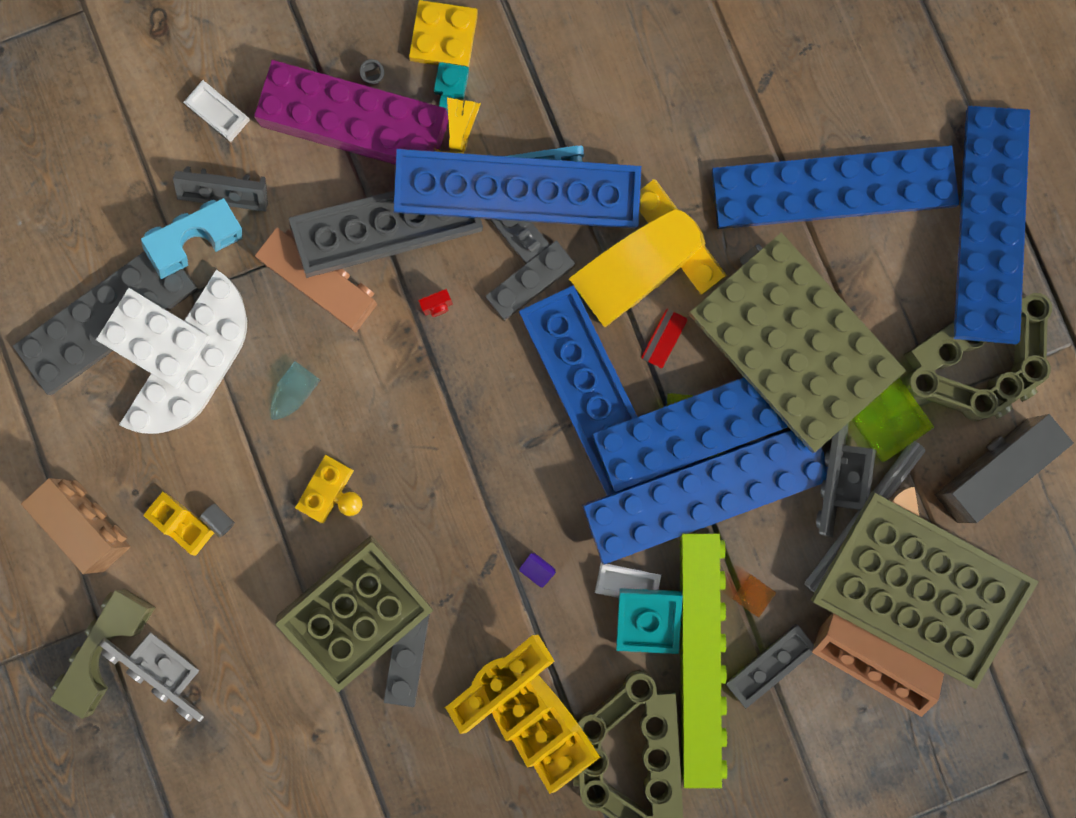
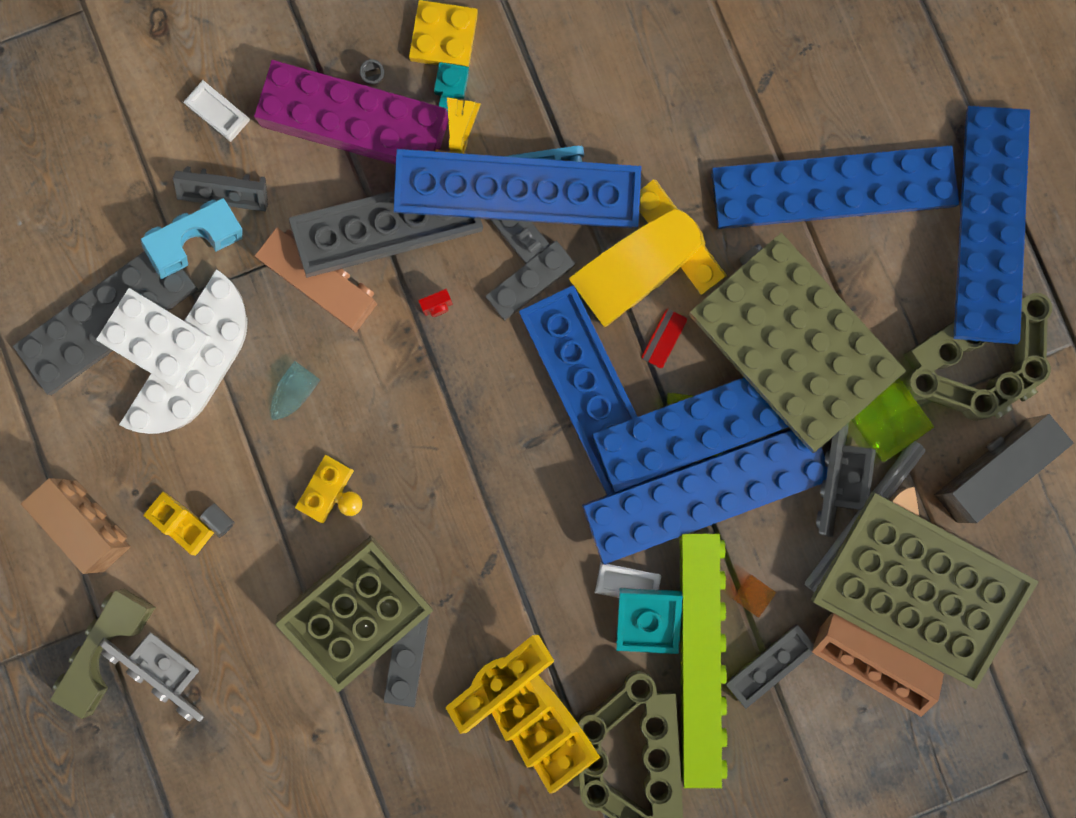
(537, 570): dark purple slope -> none

